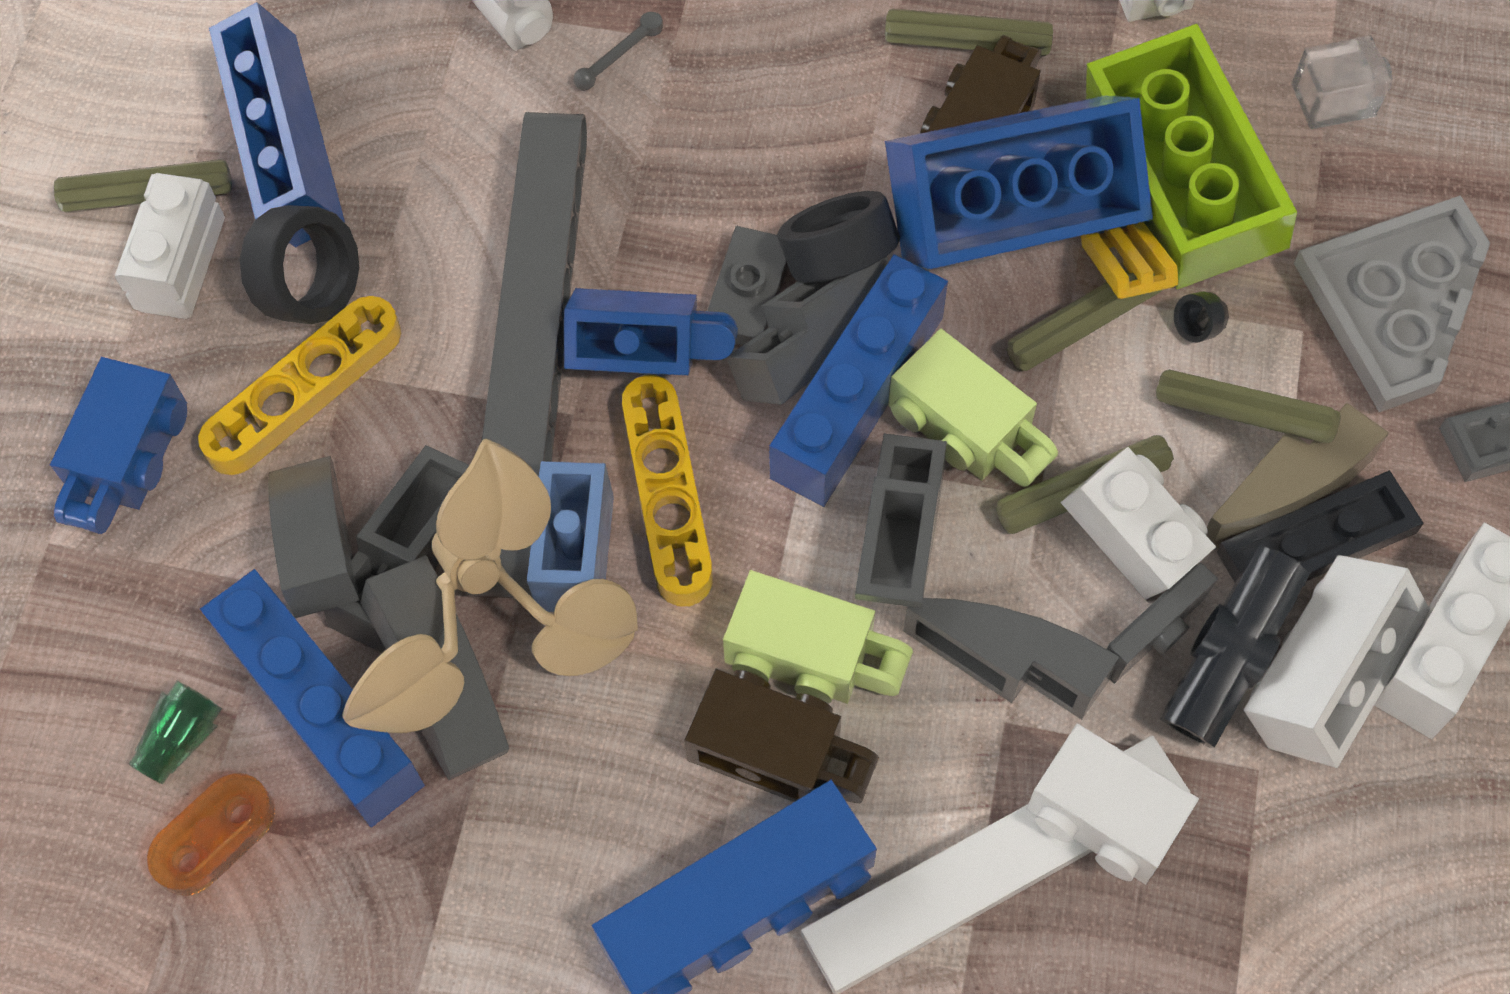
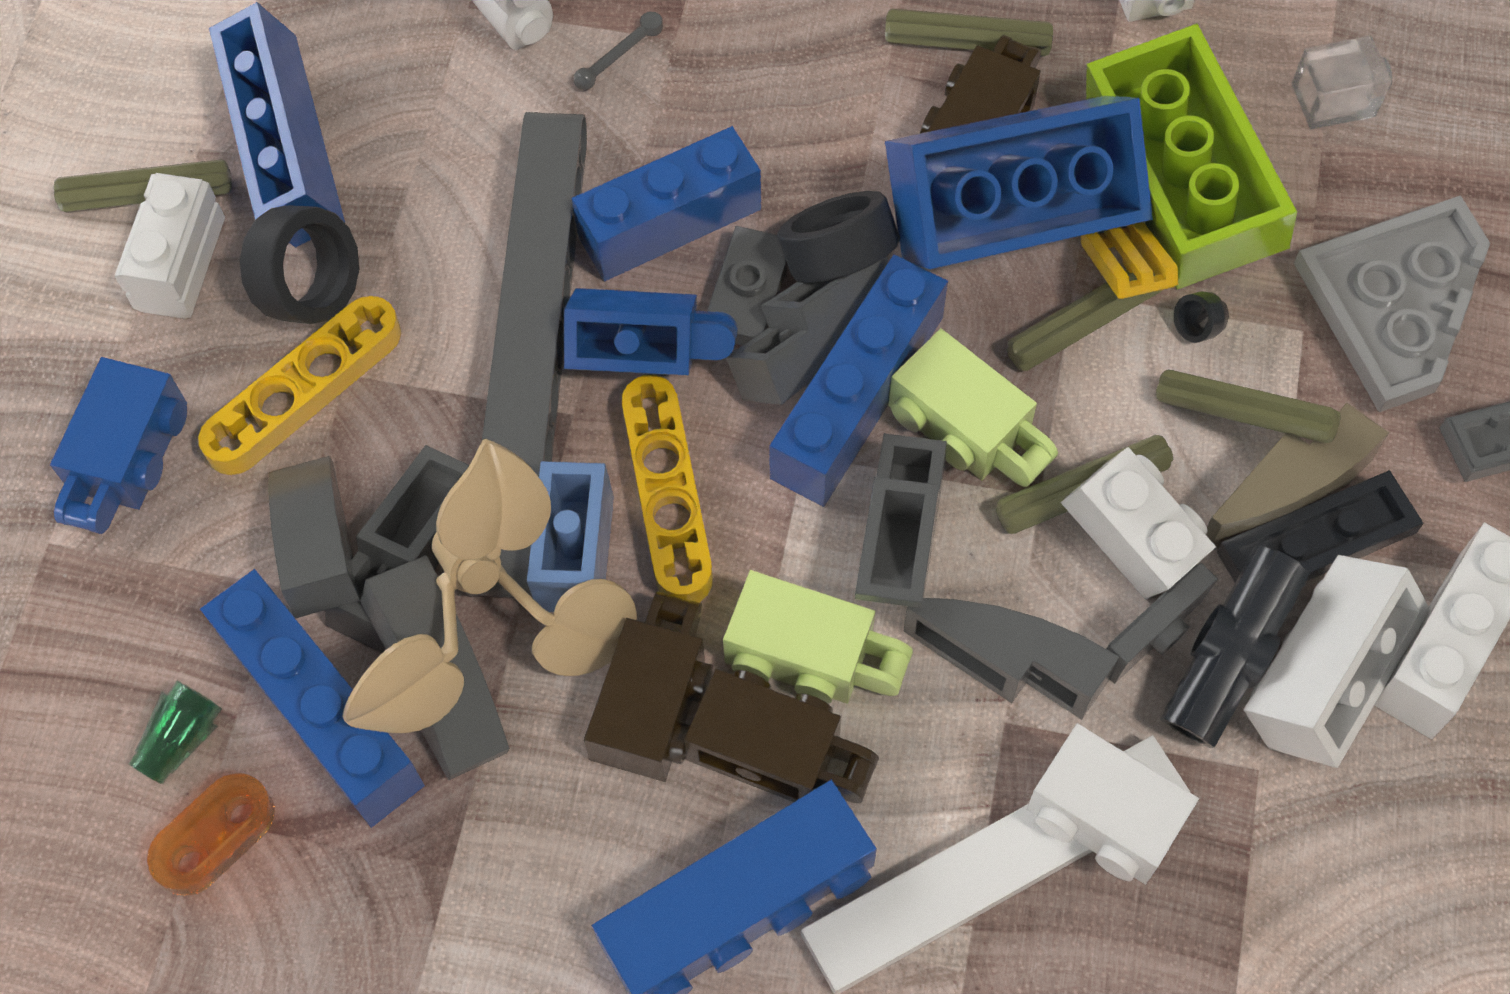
(650, 691): none -> dark brown brick
(668, 203): none -> blue brick

